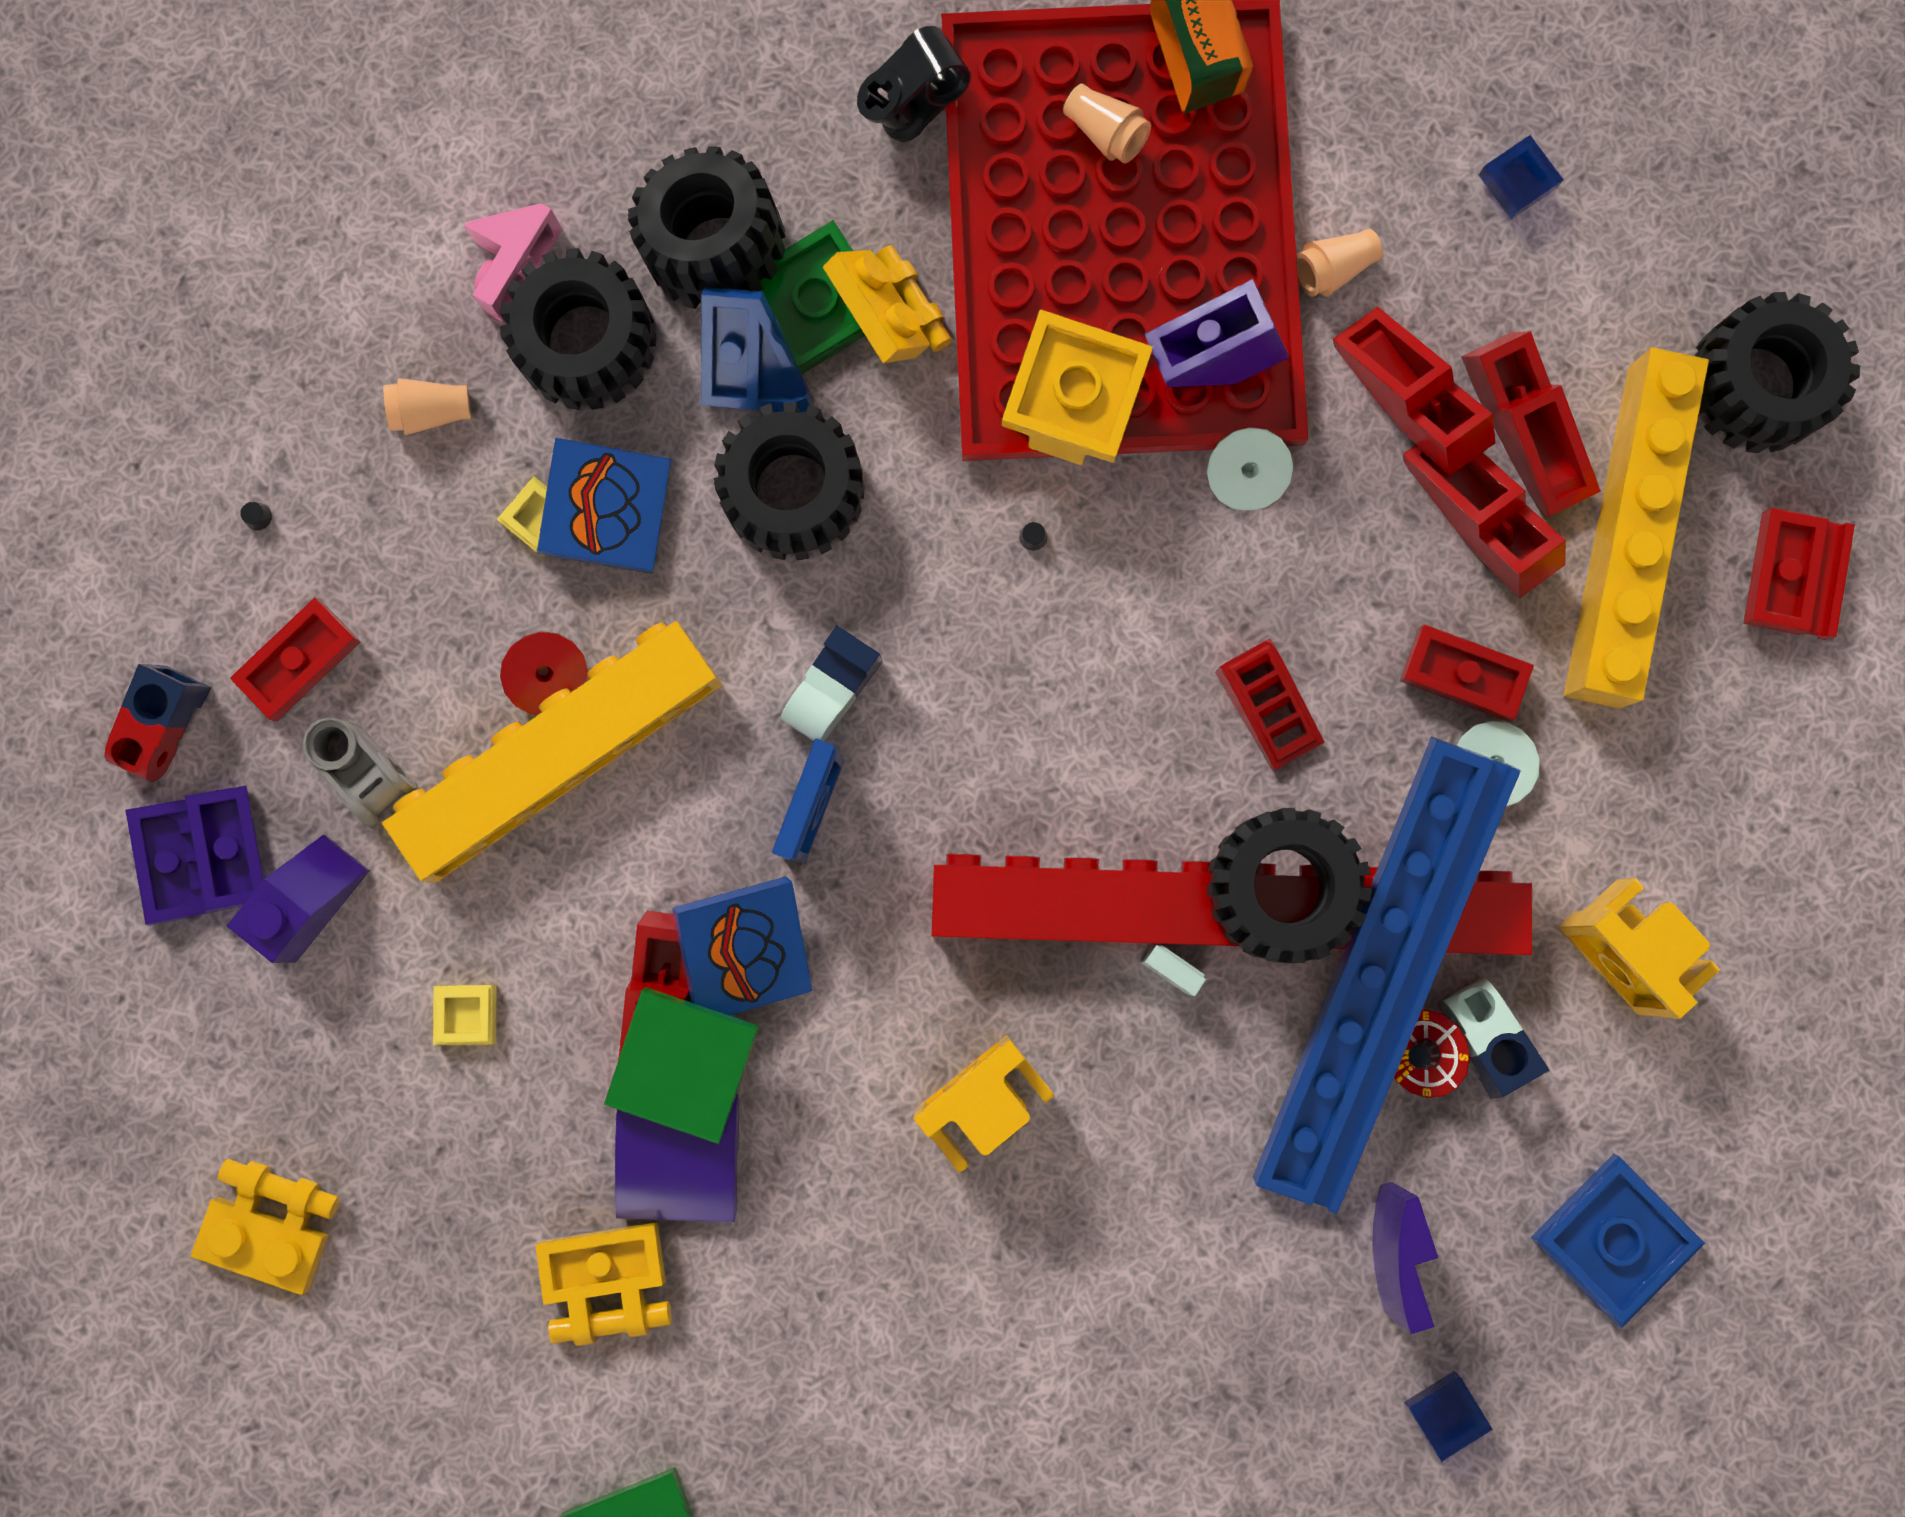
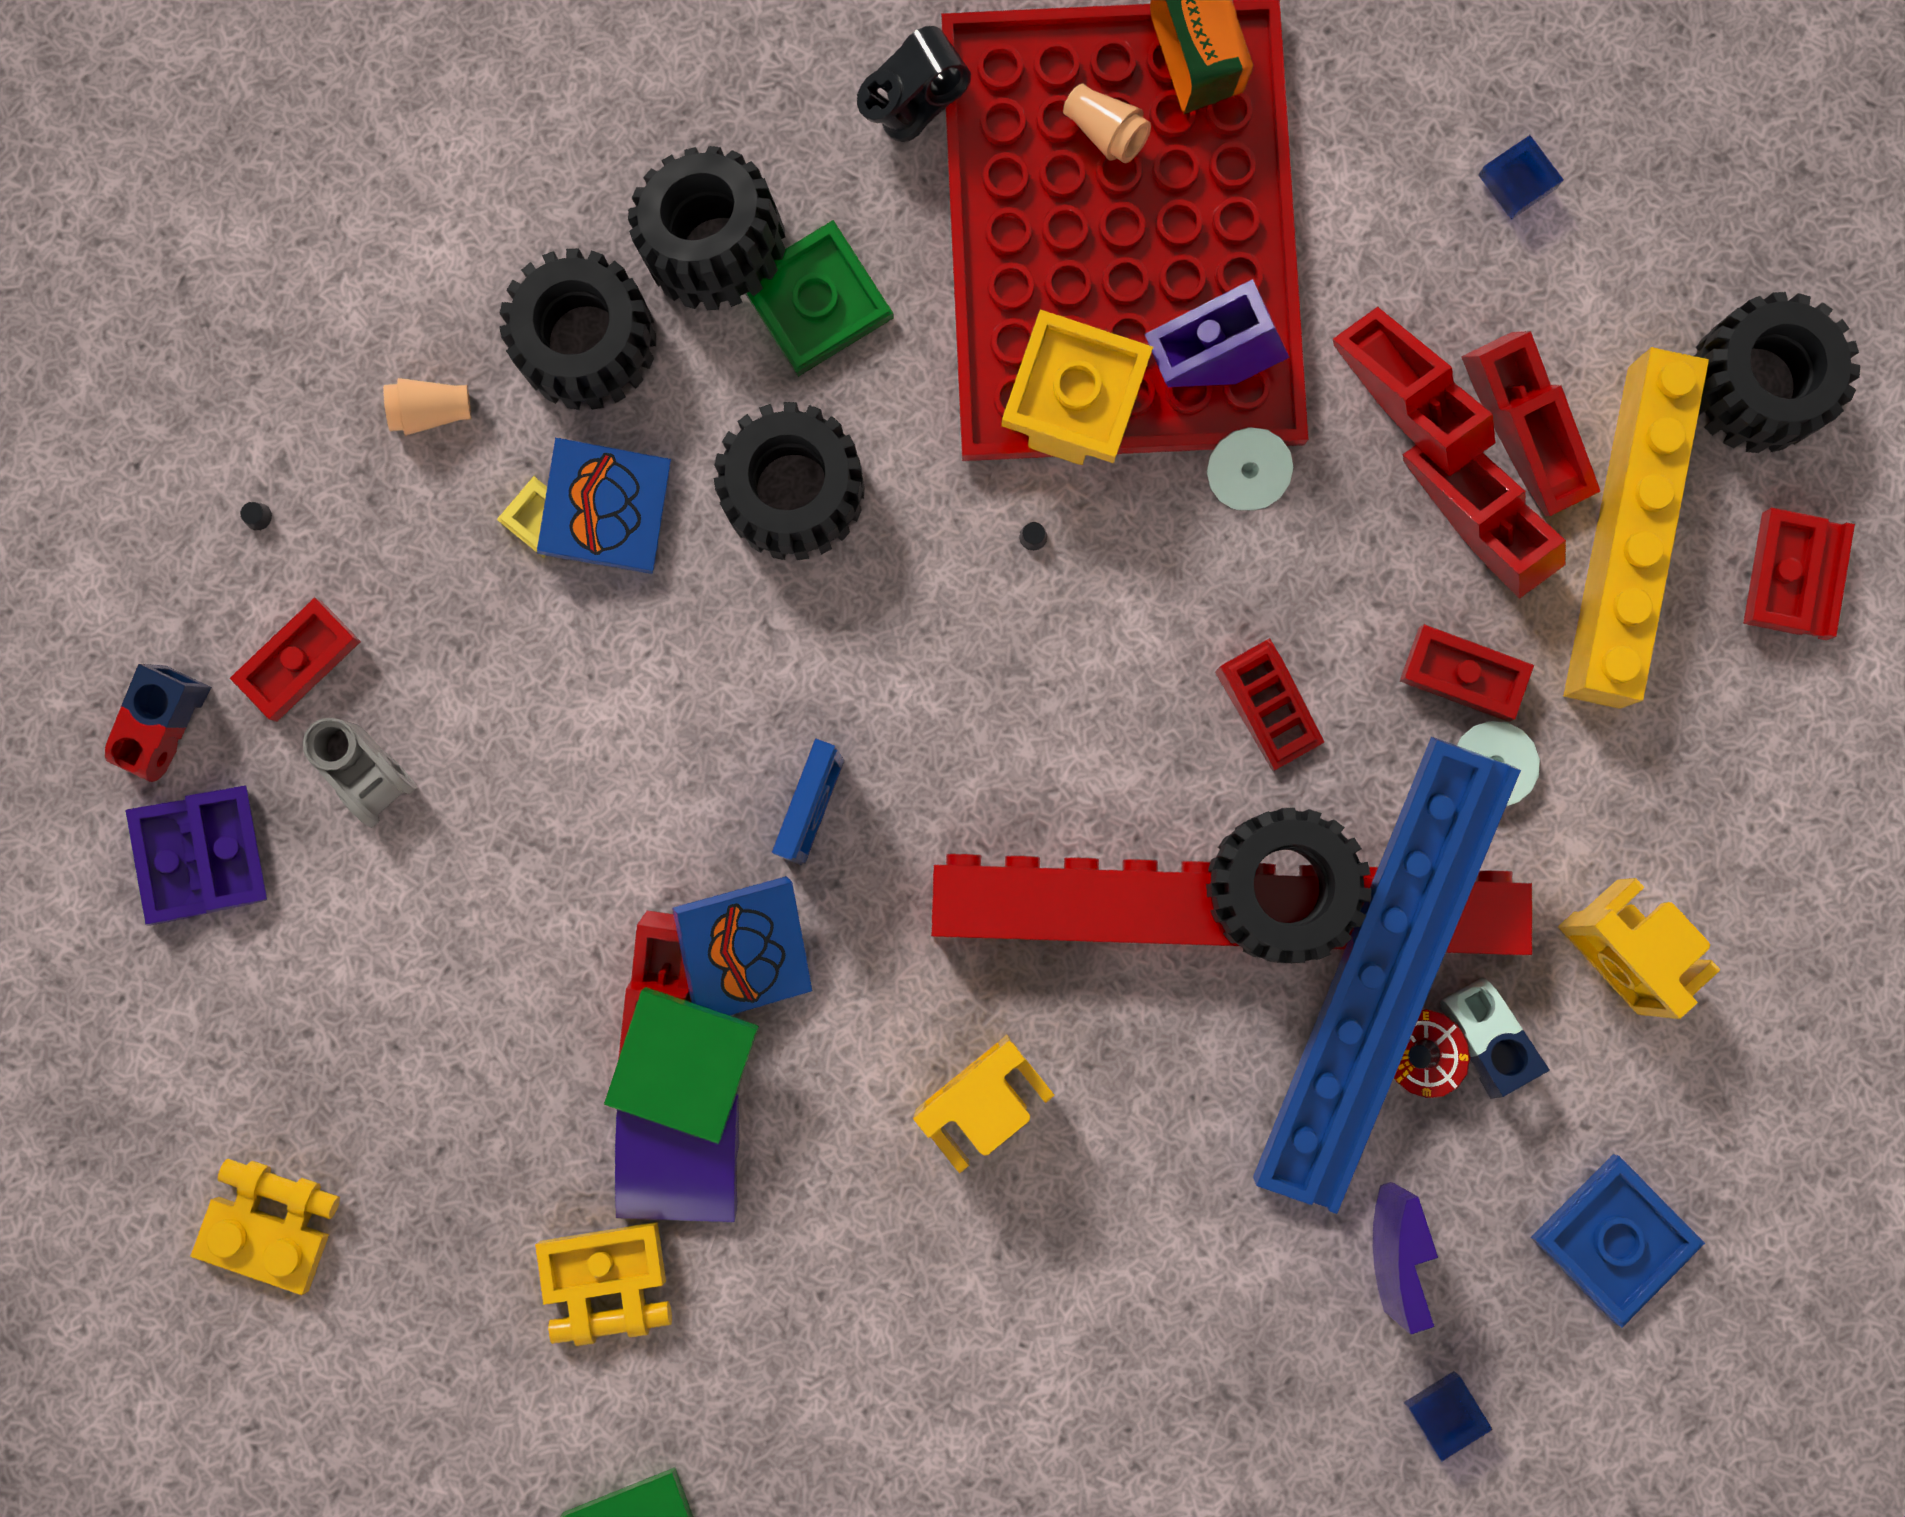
(298, 901): dark purple slope -> none
(464, 1015): light yellow tile -> none
(516, 241): bright pink slope -> none
(540, 667): red piece -> none
(551, 752): yellow brick -> none
(746, 354): blue wing -> none
(831, 685): leg -> none
(888, 303): yellow plate -> none
(1174, 969): light aqua tile -> none
(1335, 261): light nougat cone -> none

